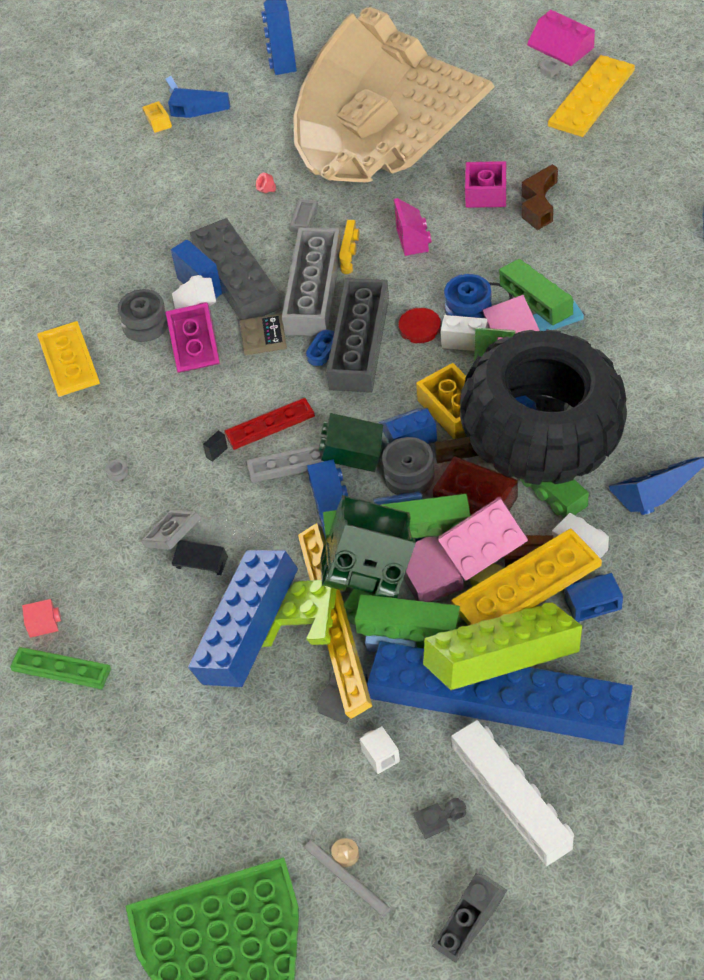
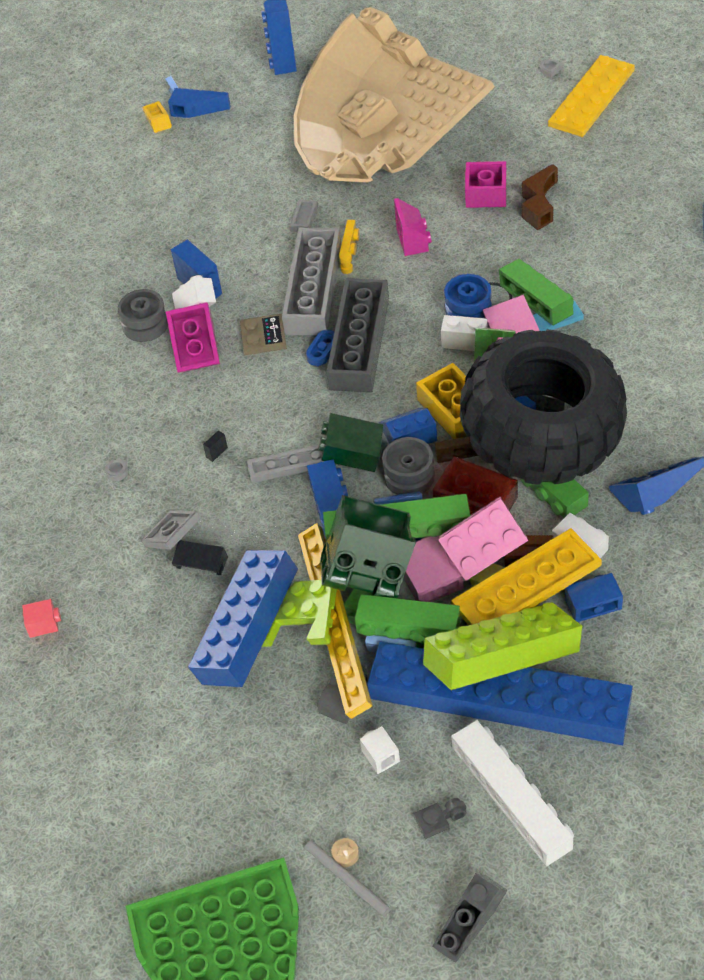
(60, 668): bright green tile -> none
(68, 358): yellow plate -> none
(239, 273): dark grey brick -> none
(265, 183): coral tile -> none
(269, 423): red tile -> none
(419, 325): red tile -> none
(562, 38): dark pink slope -> none

